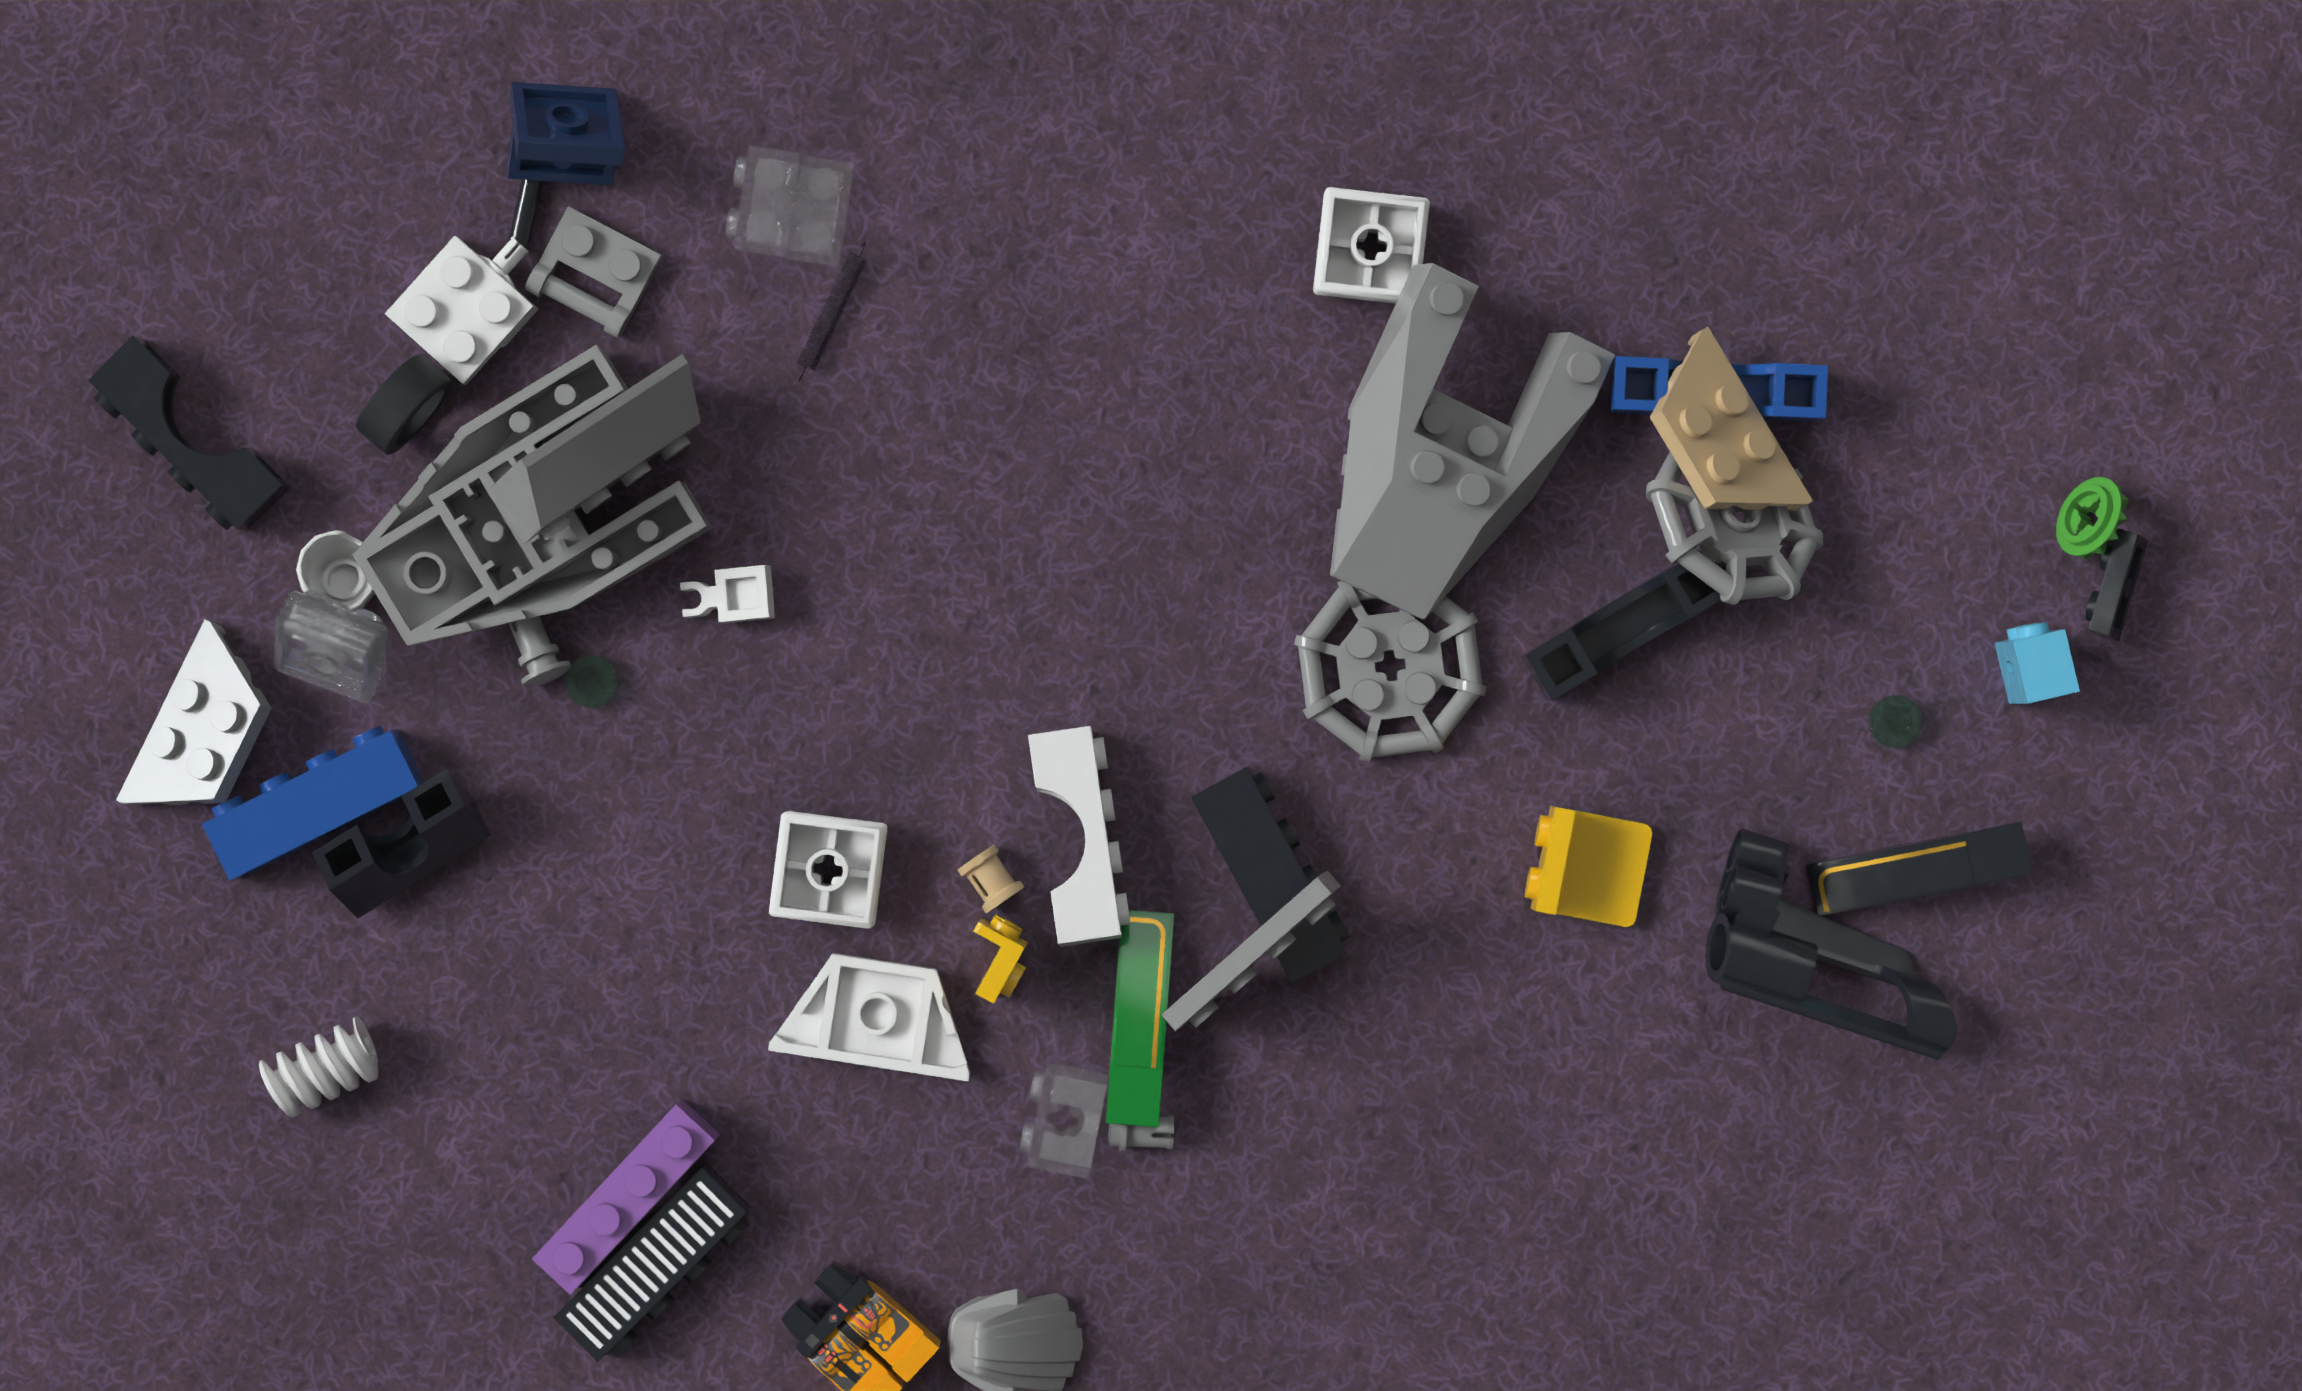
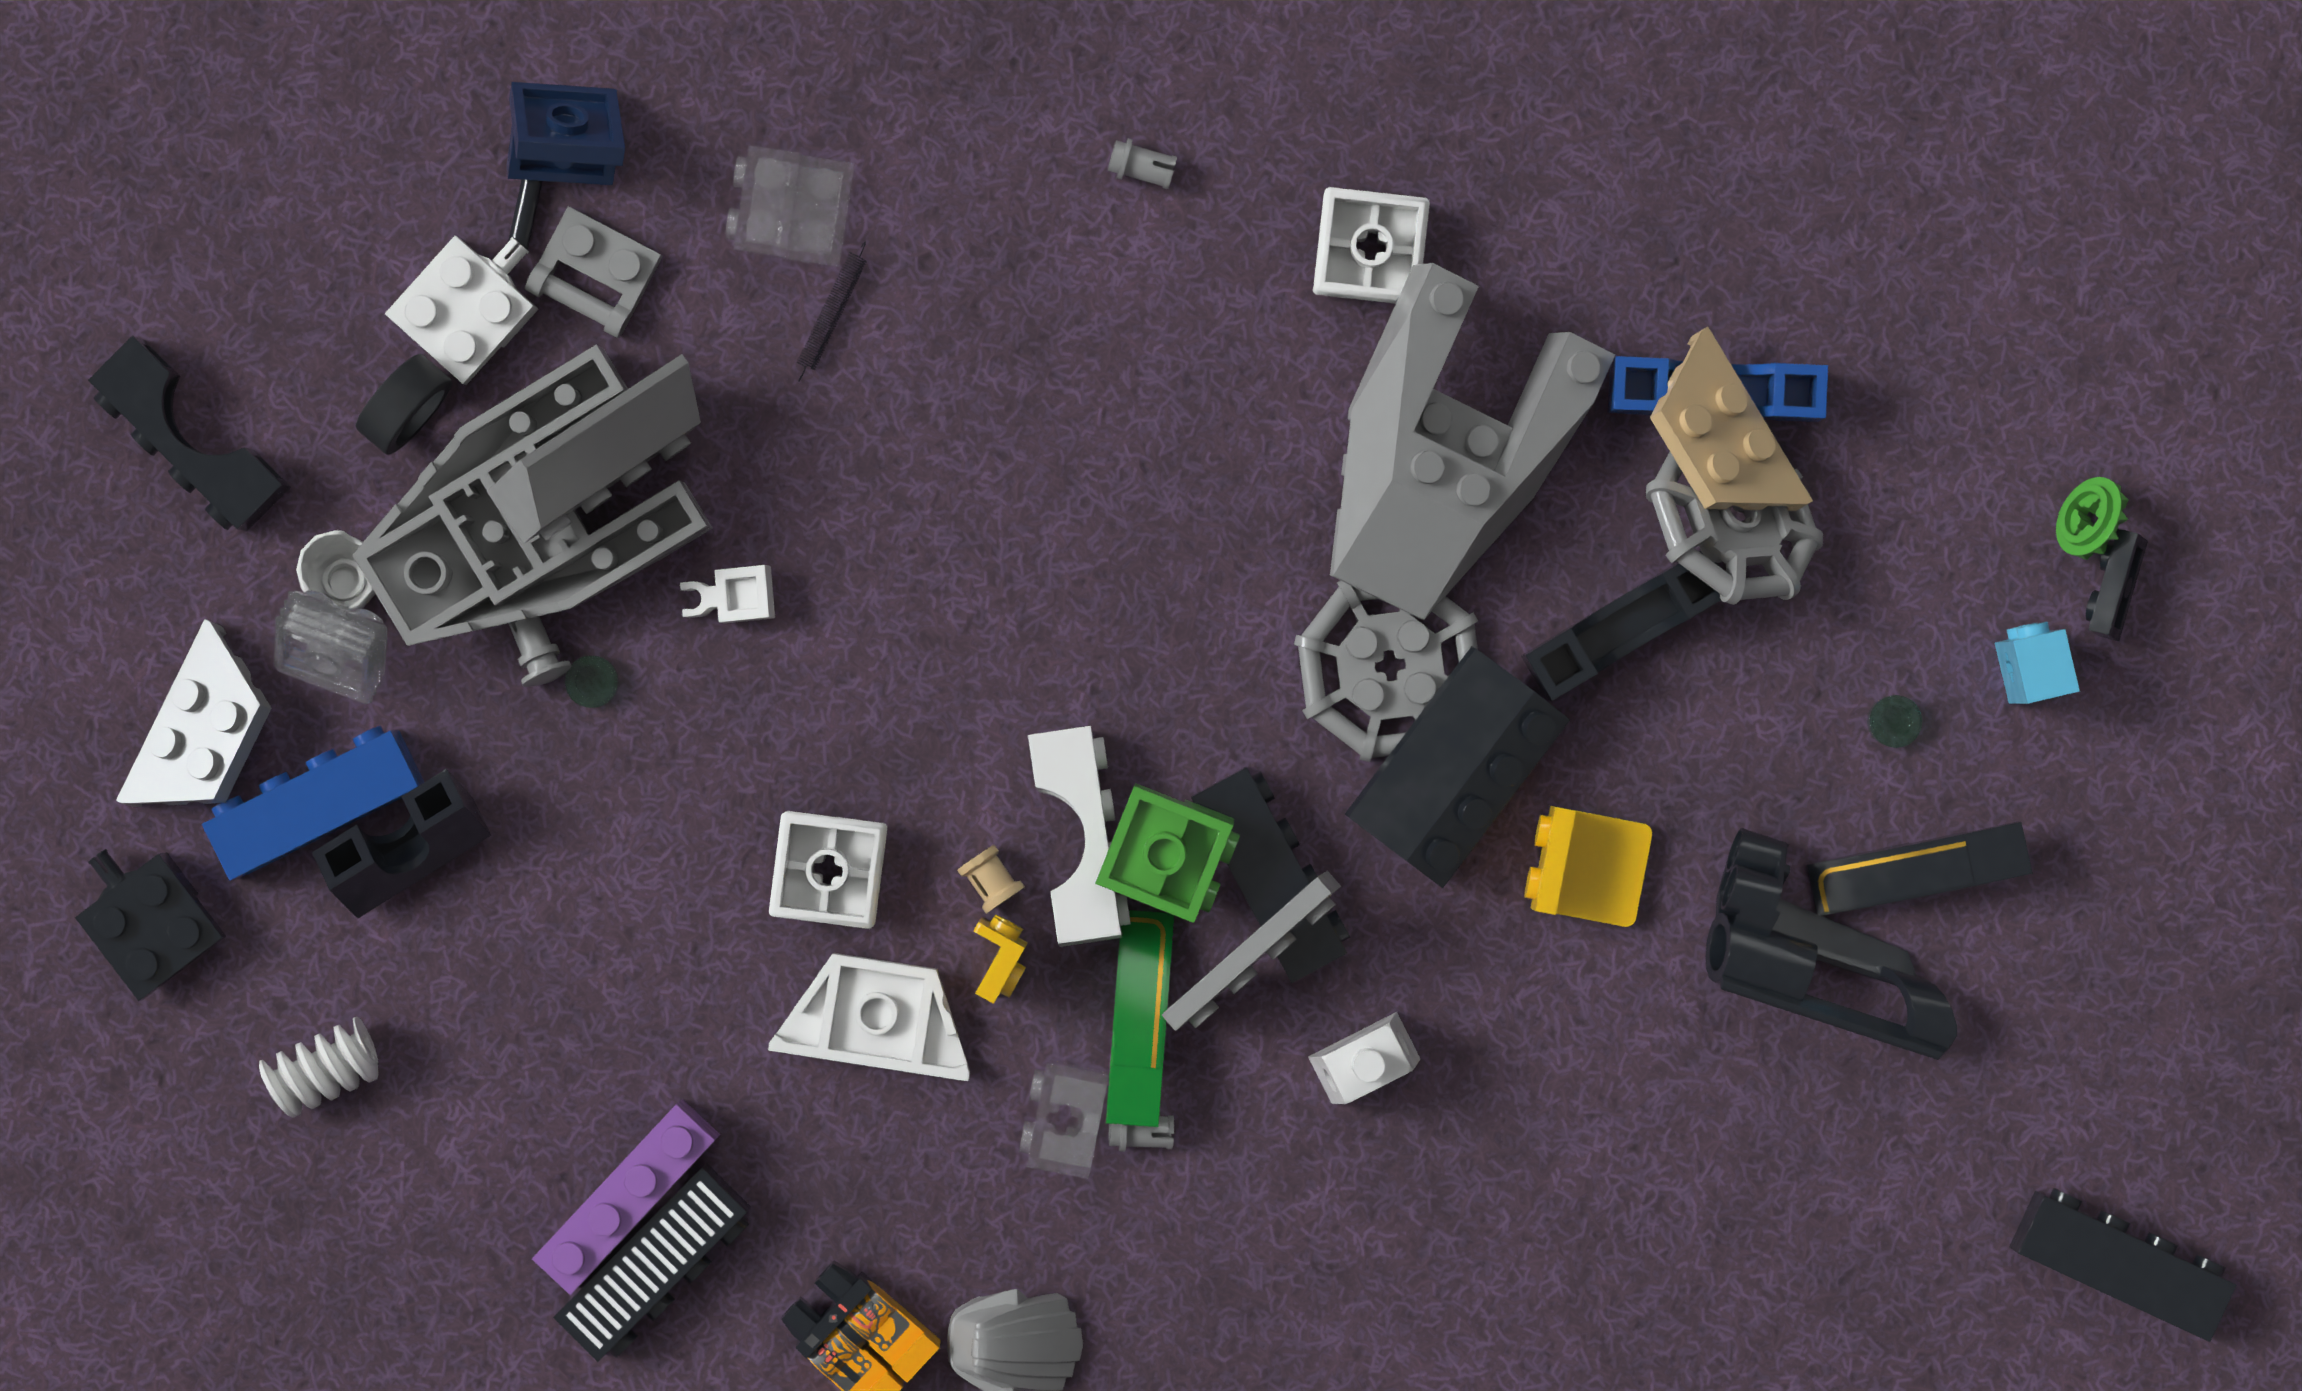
(148, 922): none -> black plate
(1141, 164): none -> light grey pin
(1168, 853): none -> bright green plate
(1365, 1060): none -> white torso
(1457, 766): none -> black slope
(2122, 1265): none -> black brick

